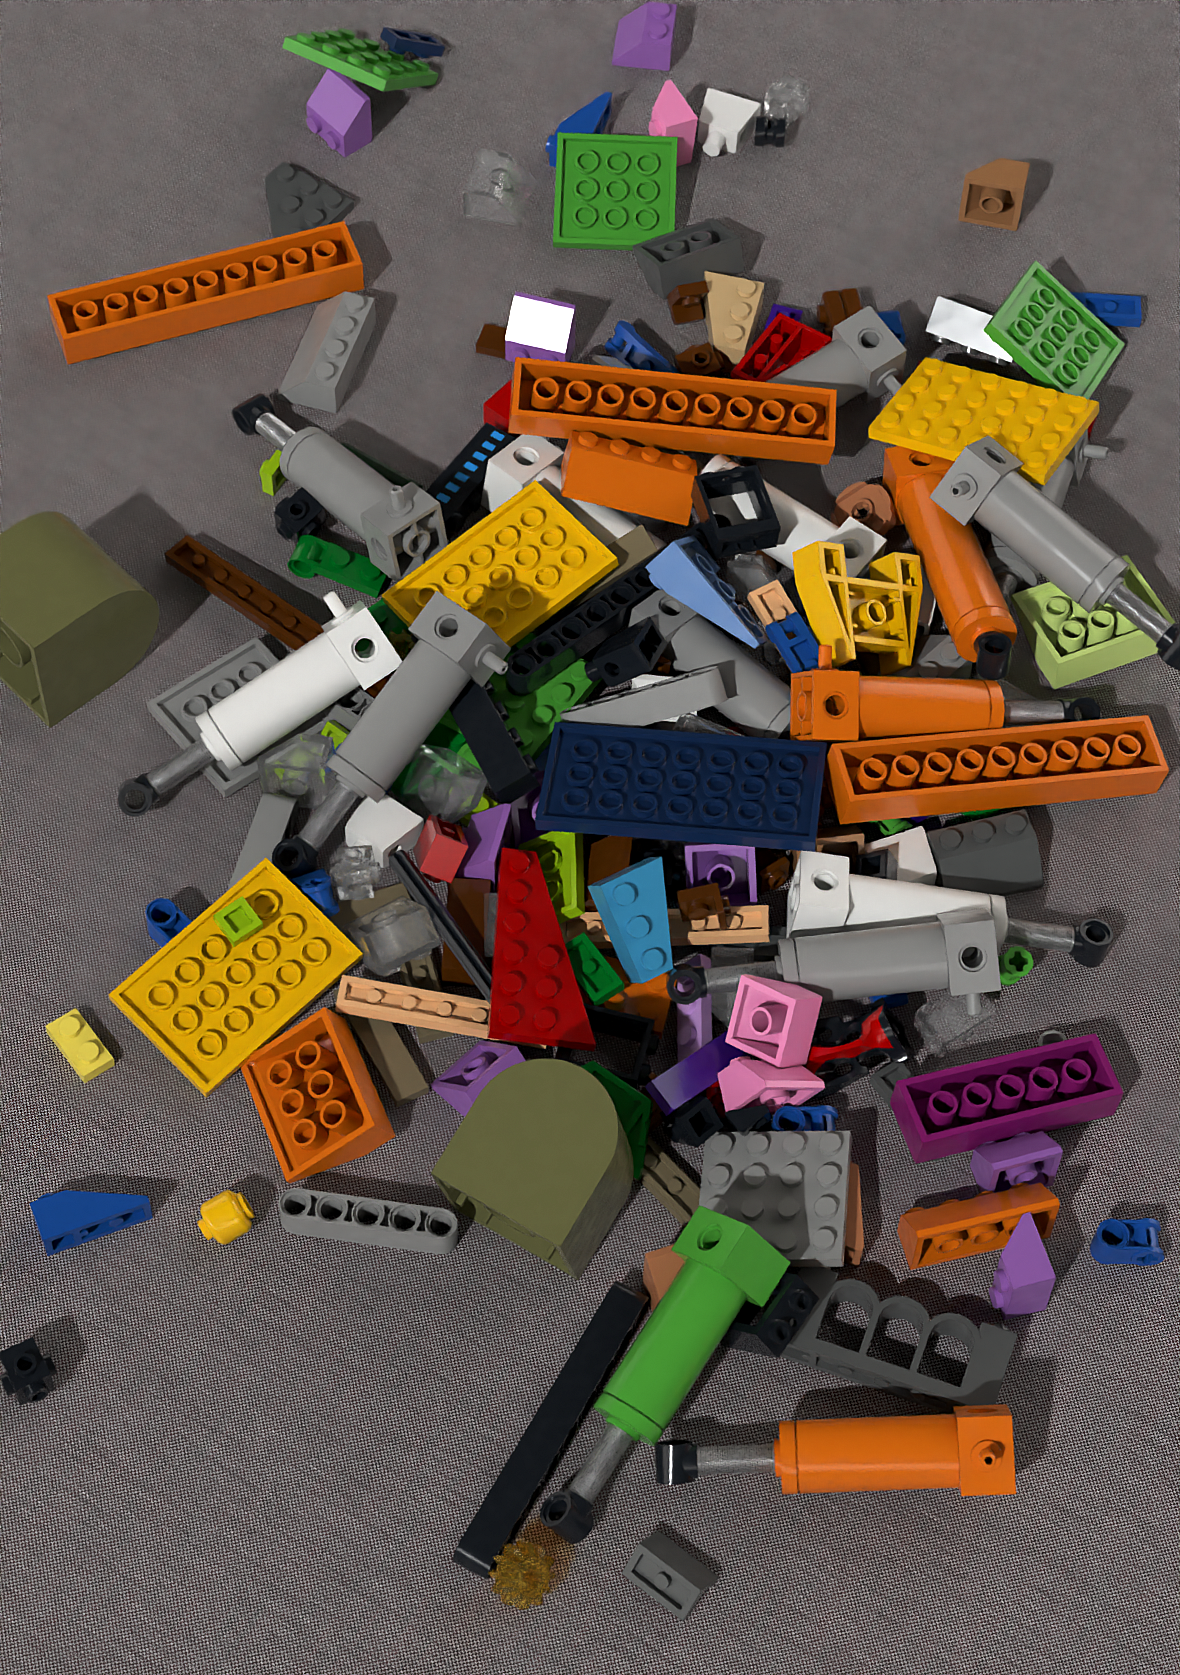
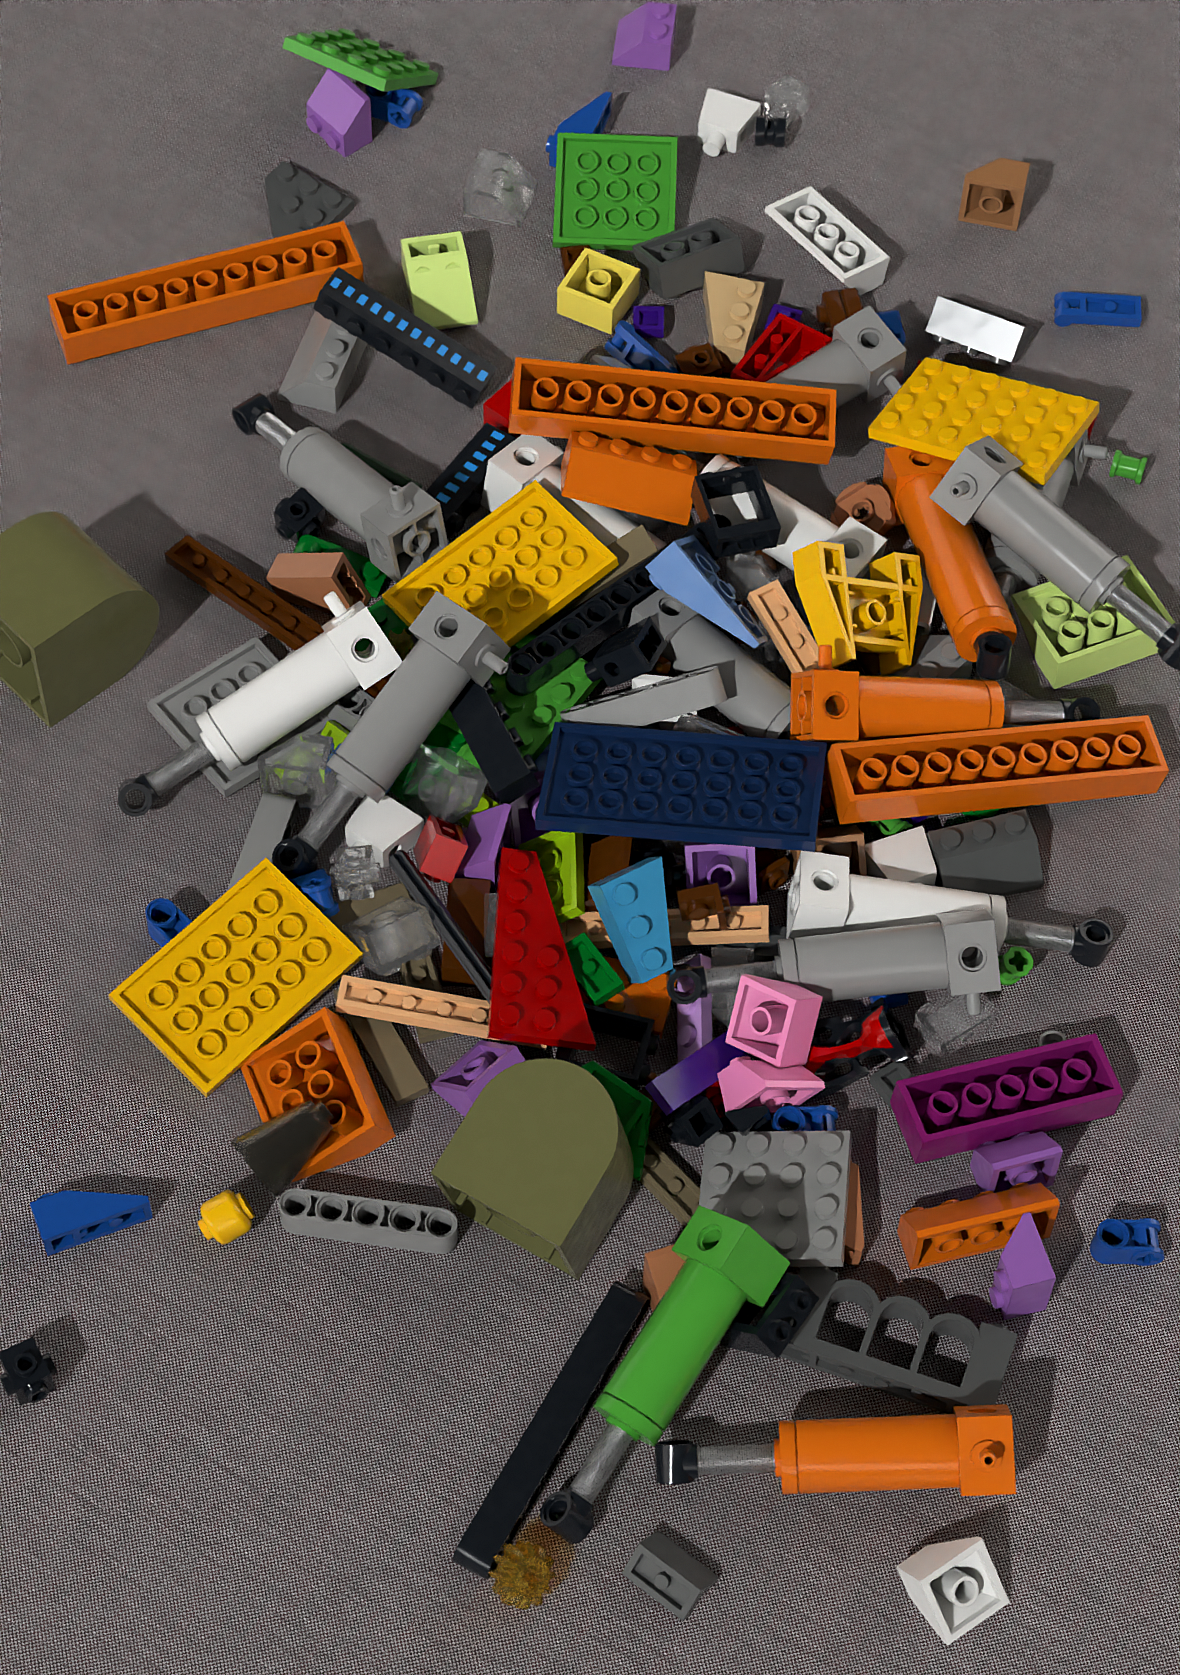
(80, 1045): light yellow plate -> none
(238, 921): lime plate -> none
(271, 474): lime plate -> none
(284, 1144): none -> clear smoke cone
(311, 576): none -> nougat slope
(393, 105): none -> blue piece
(404, 338): none -> black brick
(418, 43): dark blue plate -> none
(439, 280): none -> yellowish green slope
(492, 341): reddish brown tile -> none
(540, 329): slope -> none
(570, 255): none -> reddish brown tile
(598, 290): none -> light yellow brick
(649, 321): none -> dark purple plate
(674, 118): bright pink slope -> none
(685, 302): reddish brown bracket -> none
(799, 652): blue plate -> none
(831, 239): none -> white slope
(877, 864): black slope -> none
(953, 1585): none -> white slope
(1053, 334): bright green plate -> none
(1128, 467): none -> bright green bush

